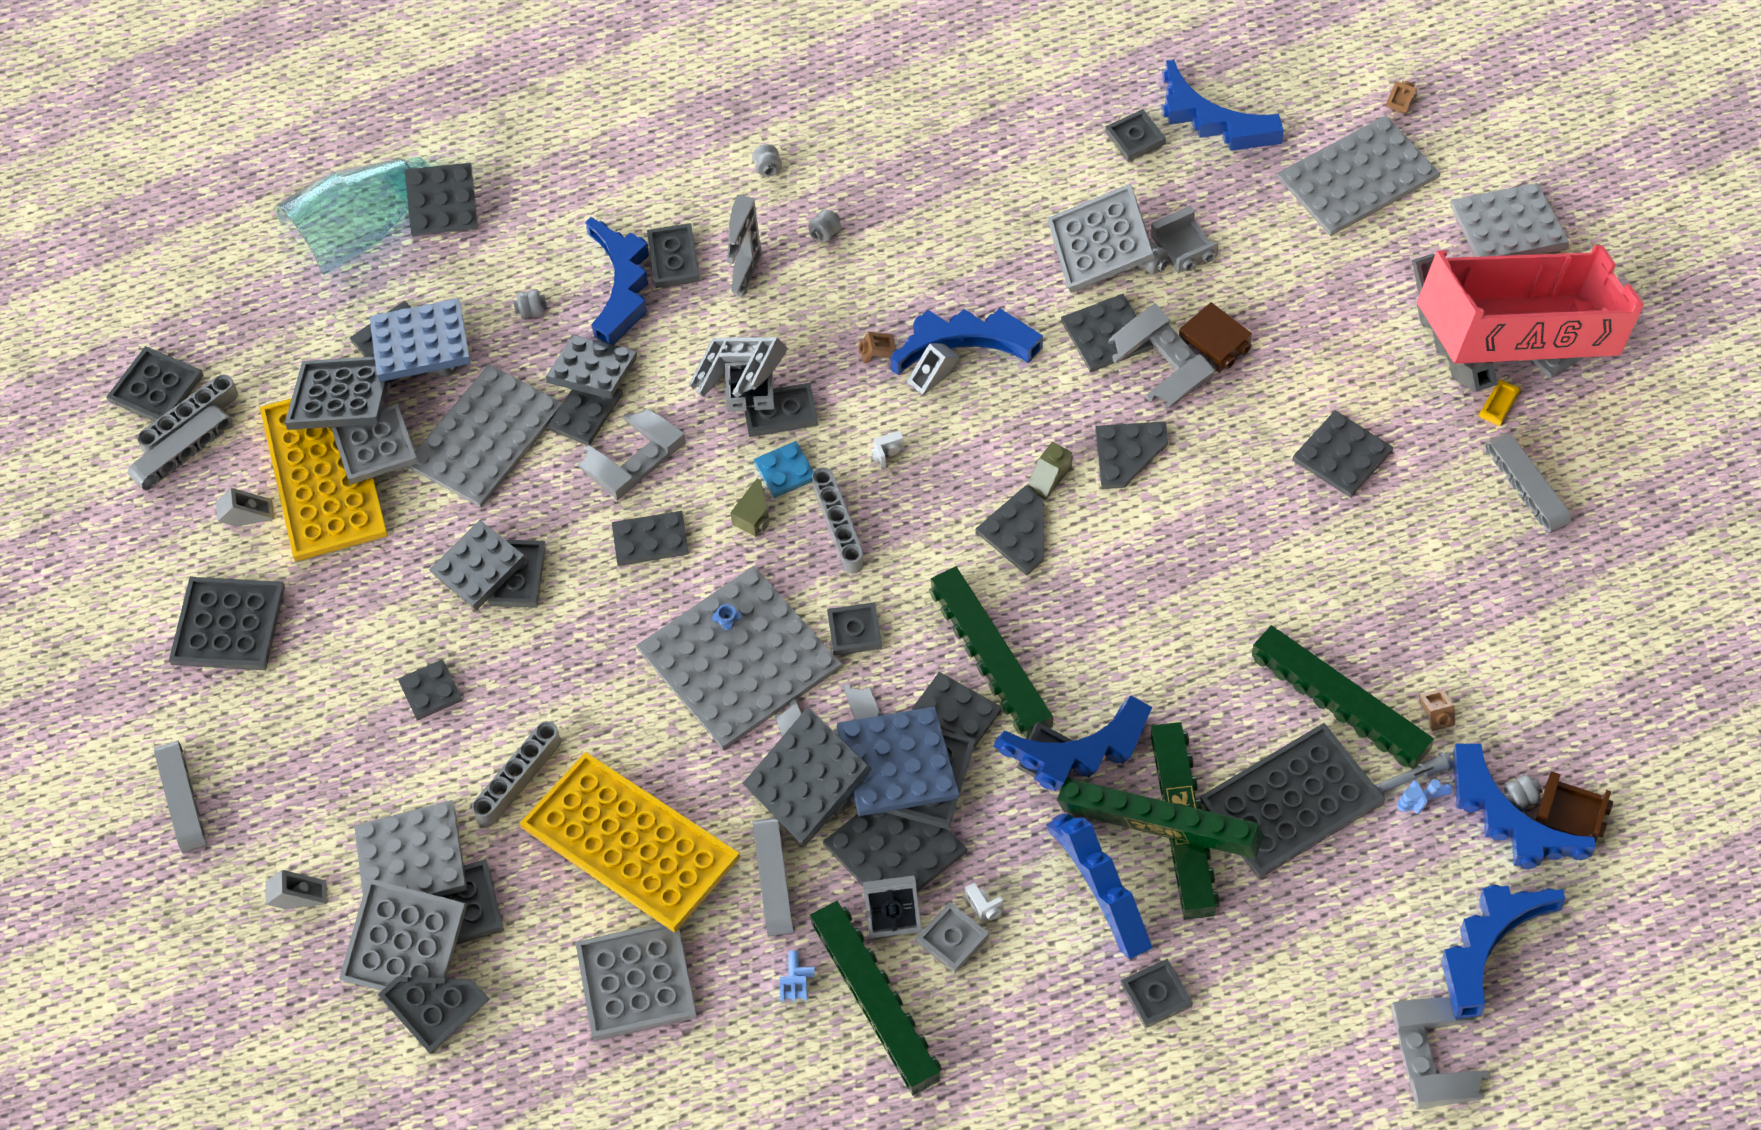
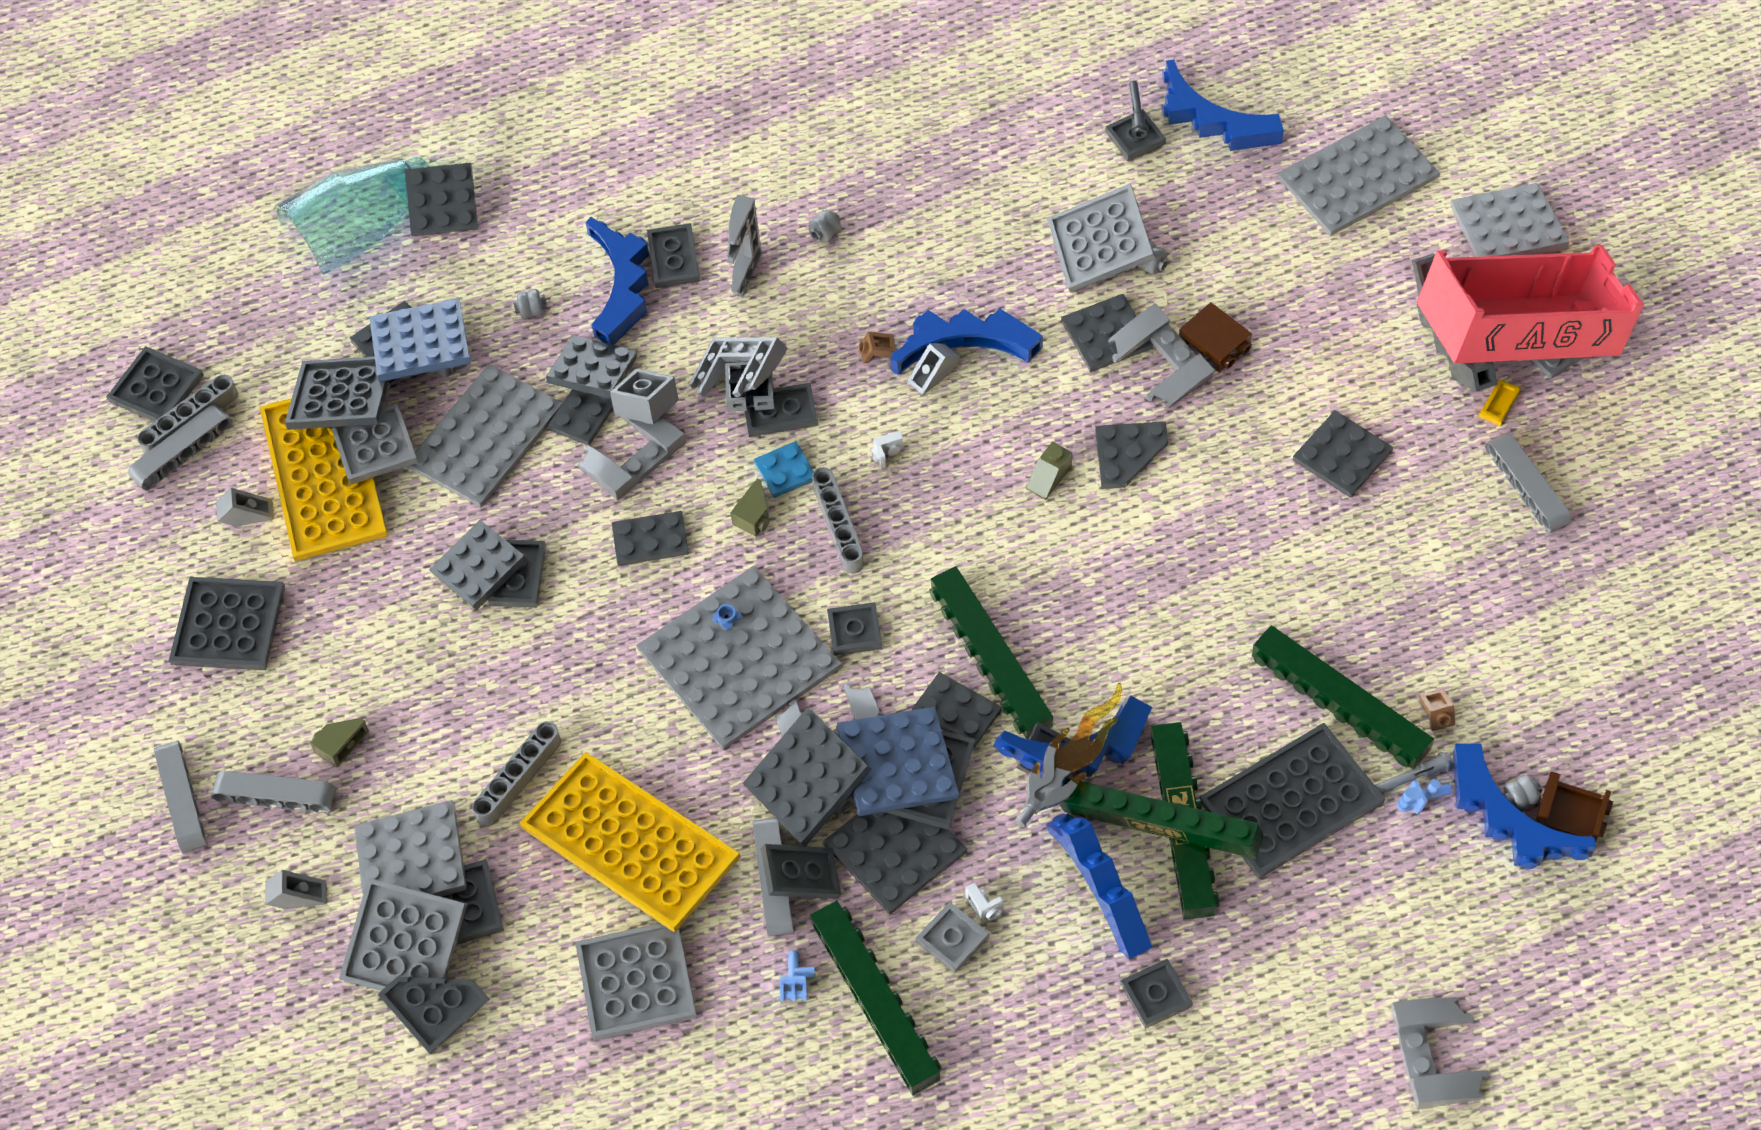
(273, 790): none -> light grey beam
(338, 740): none -> olive slope
(430, 689): dark grey plate -> none
(644, 396): none -> light grey brick
(766, 160): light grey piece -> none
(800, 871): none -> dark grey plate
(892, 906): piece -> none
(1017, 530): dark grey plate -> none
(1059, 763): none -> piece
(1139, 128): none -> dark grey pin
(1183, 240): light grey panel -> none
(1401, 96): medium nougat bracket -> none
(1501, 914): blue arch -> none

